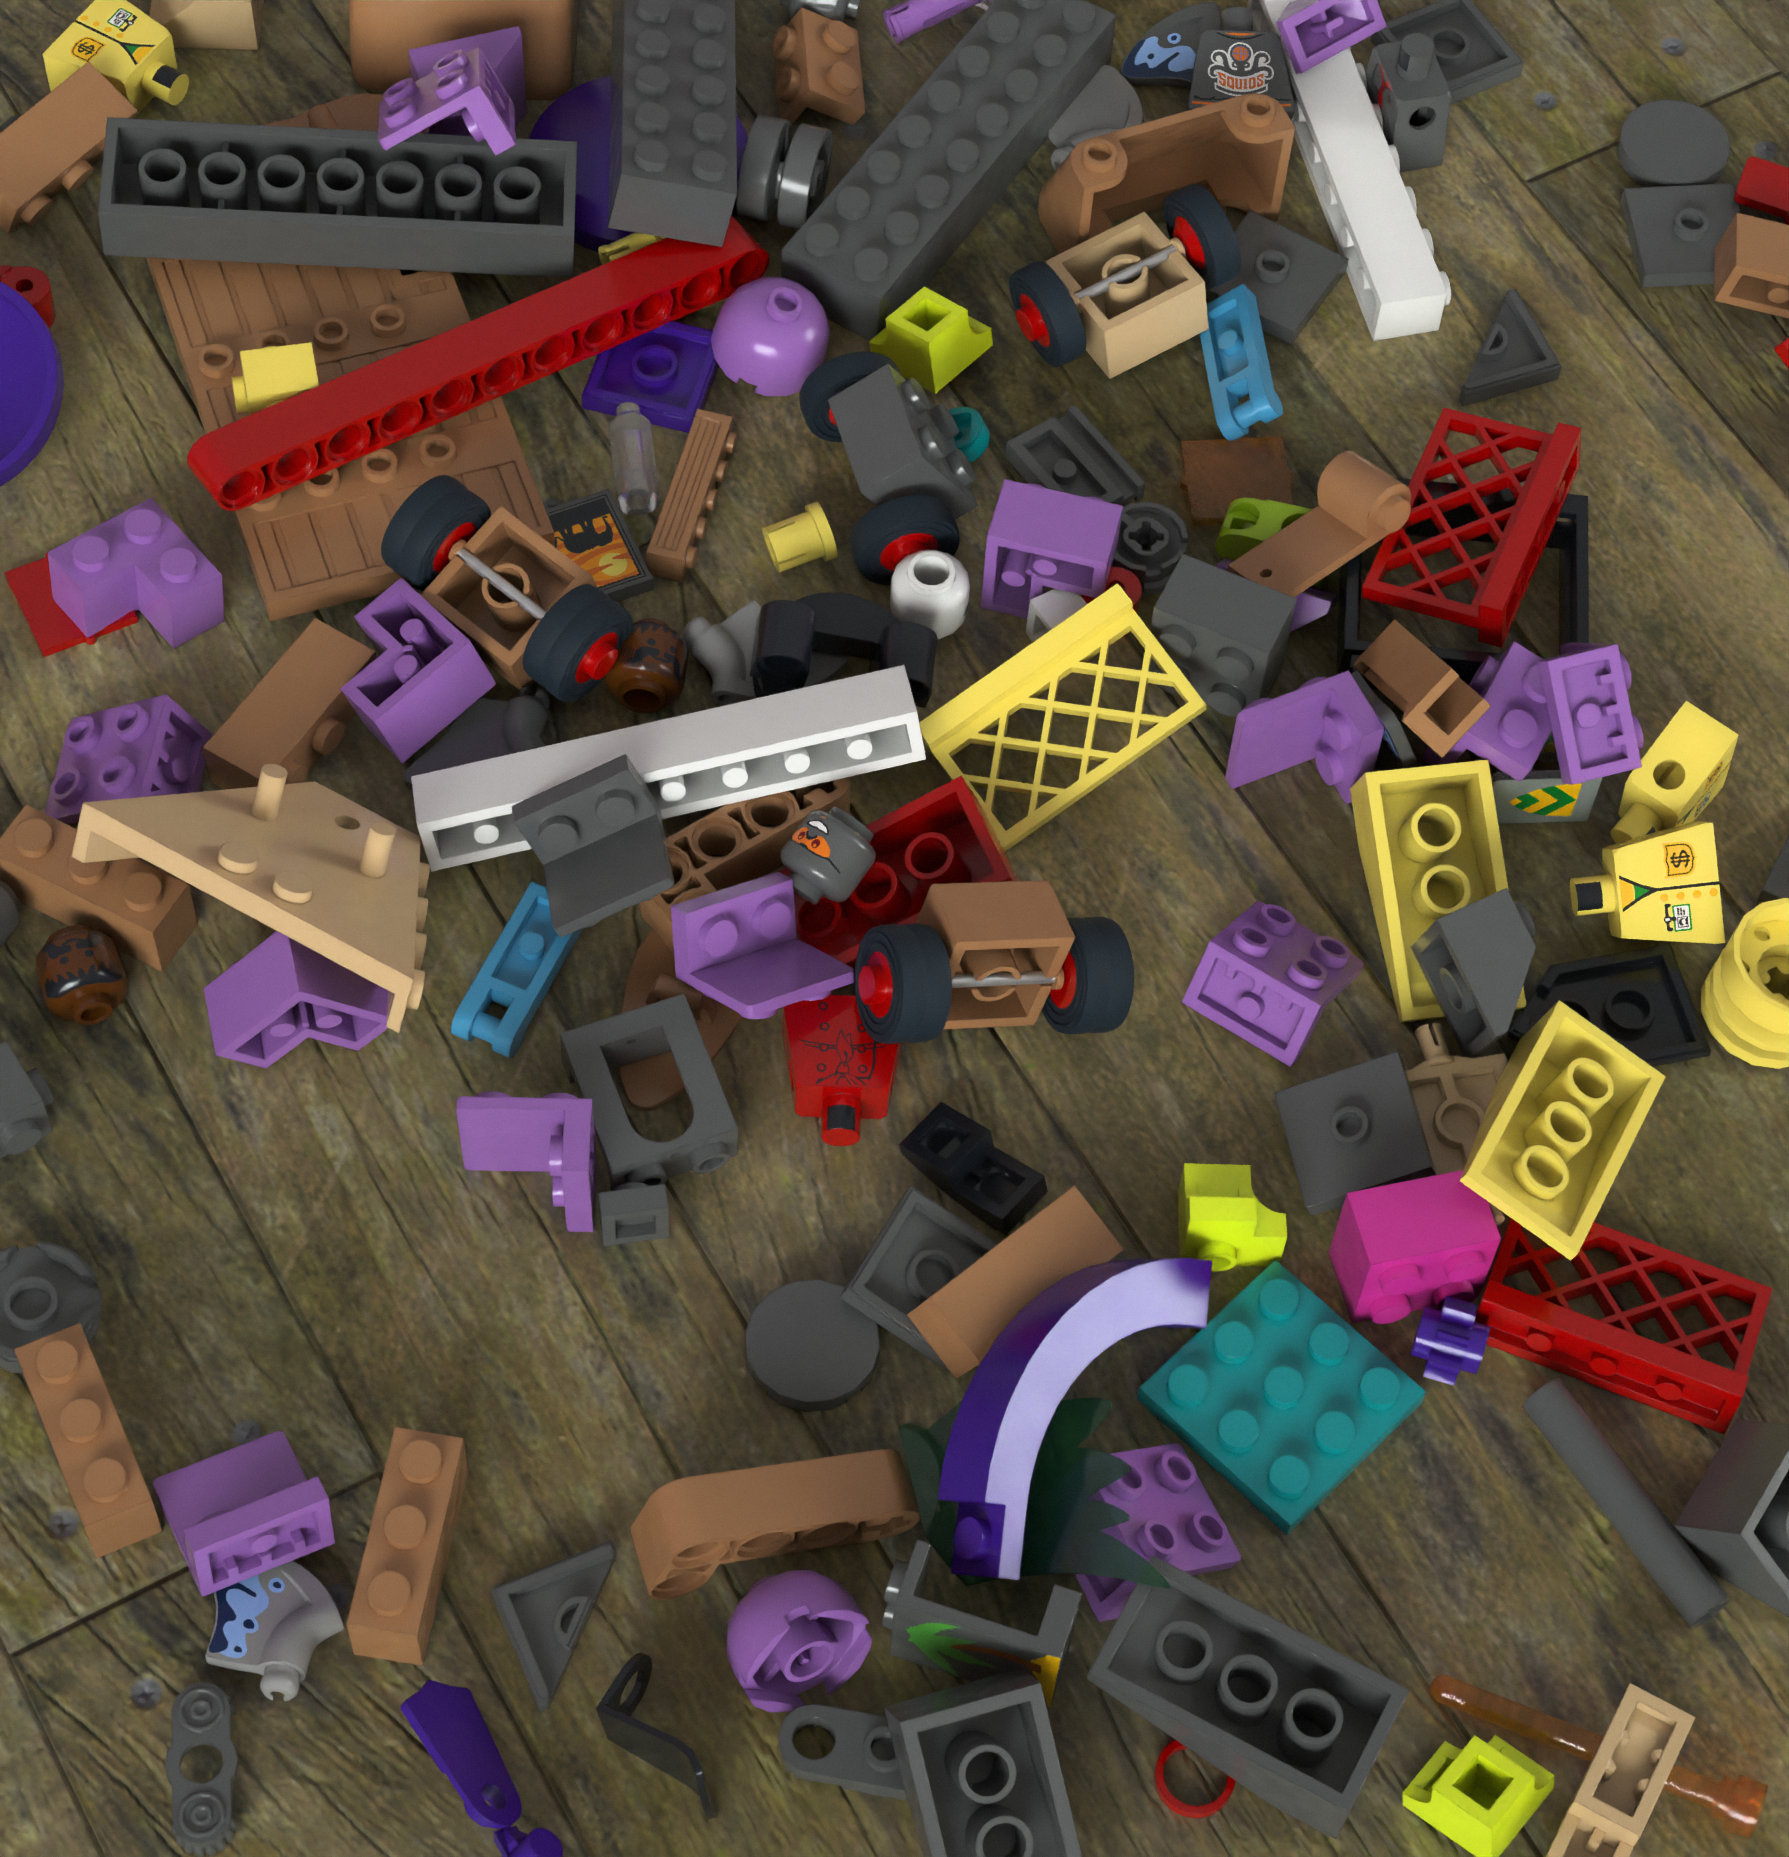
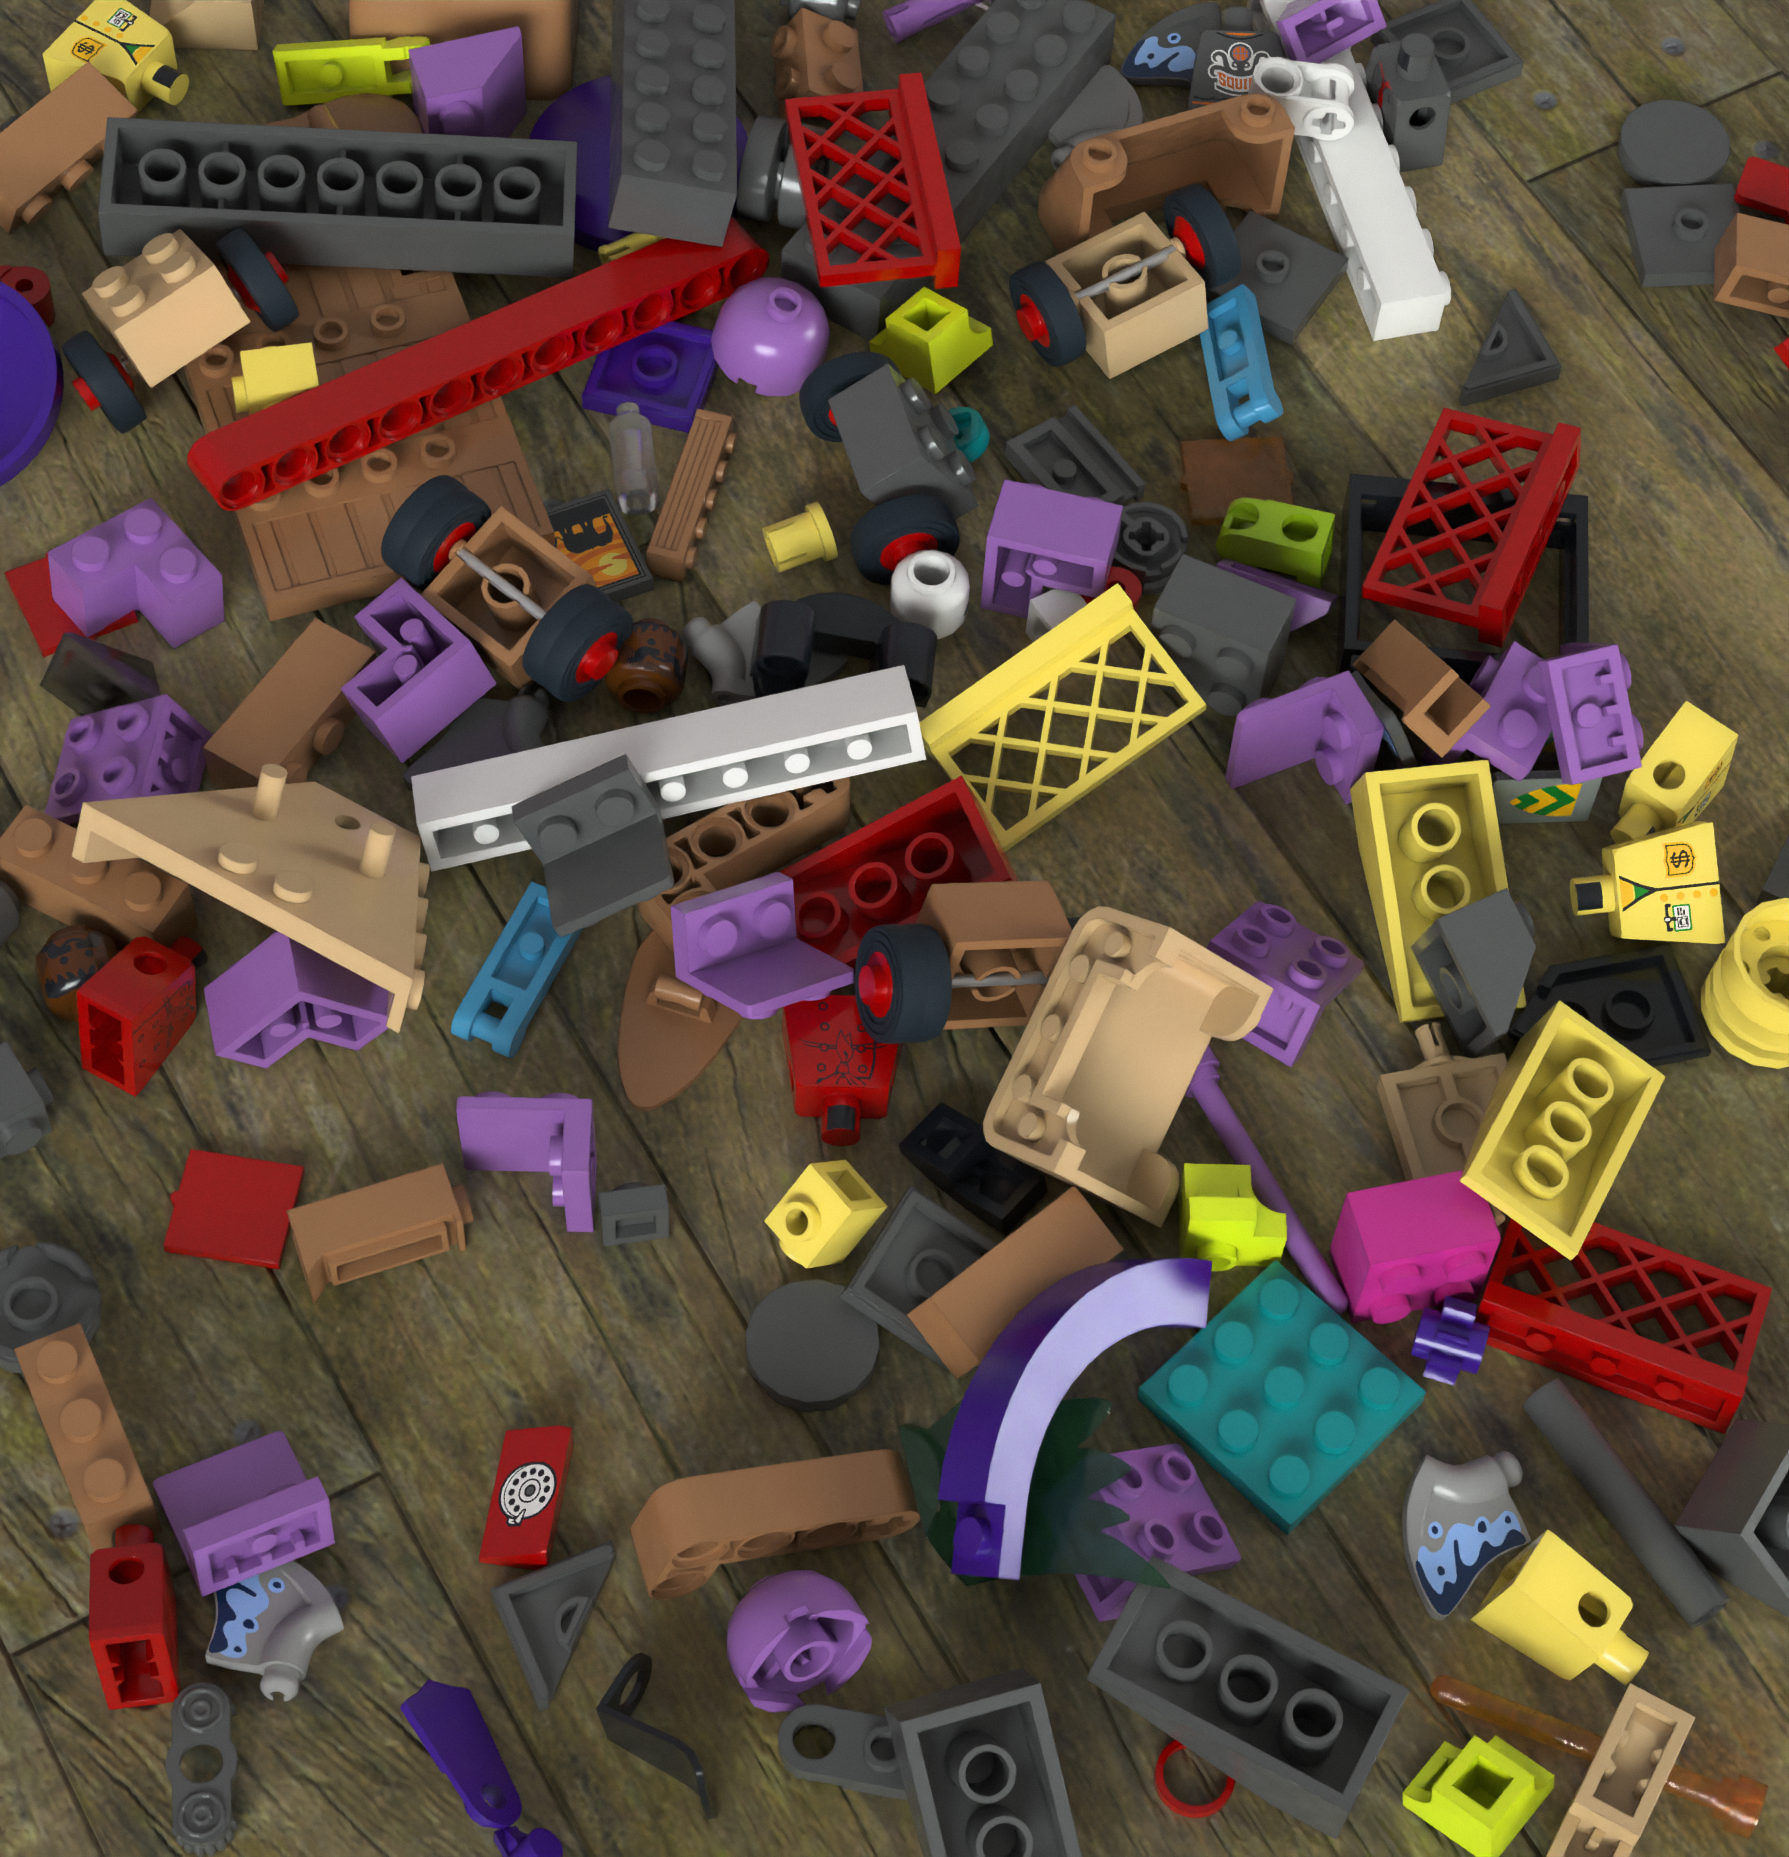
(97, 676): none -> clear smoke slope
(130, 1603): none -> red torso
(138, 1010): none -> red torso
(168, 313): none -> tan brick
(233, 1209): none -> red piece
(342, 68): none -> neon yellow hinge
(379, 1227): none -> medium nougat window
(408, 1546): medium nougat brick -> none
(456, 83): medium lavender bracket -> none
(527, 1497): none -> red slope
(633, 1036): dark grey panel -> none
(825, 1214): none -> light yellow brick
(828, 855): dark grey head -> none
(922, 188): none -> red fence
(969, 1644): dark grey panel -> none
(1116, 1057): none -> tan windscreen
(1264, 1185): none -> medium lavender piece
(1306, 94): none -> white piece
(1353, 513): medium nougat door -> none
(1354, 1132): dark grey plate -> none
(1459, 1524): none -> light grey arm
(1561, 1612): none -> light yellow torso

